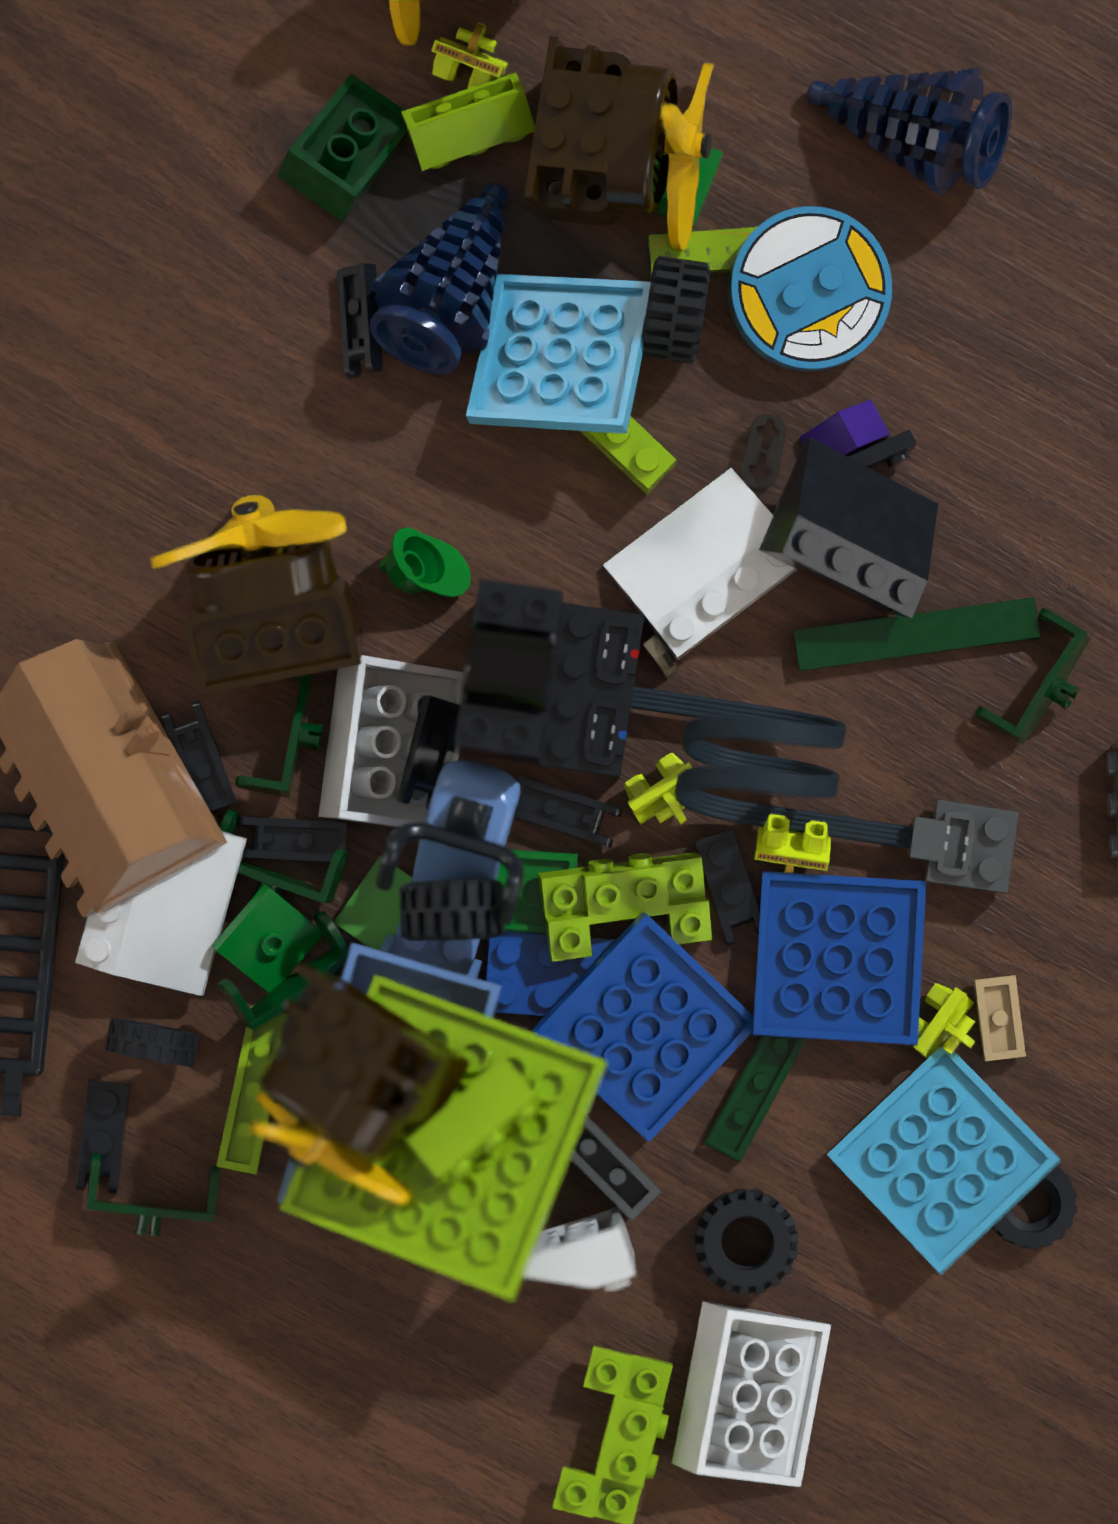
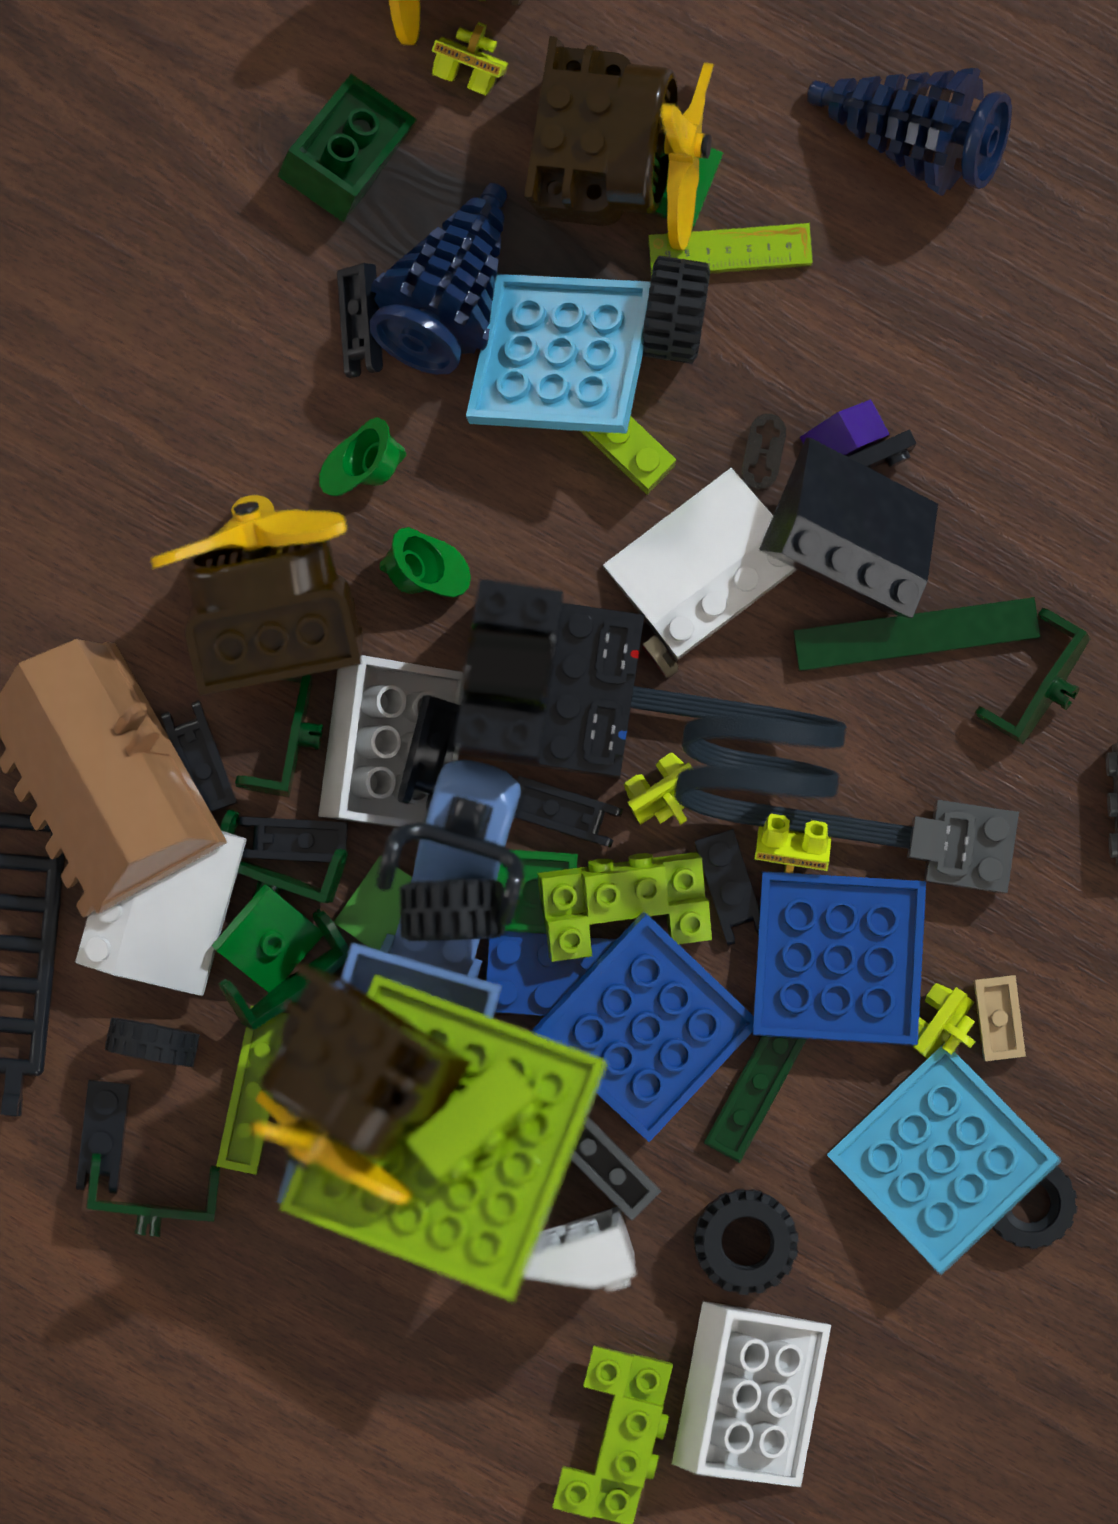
(363, 458): none -> green piece
(469, 121): lime brick -> none
(809, 289): piece -> none

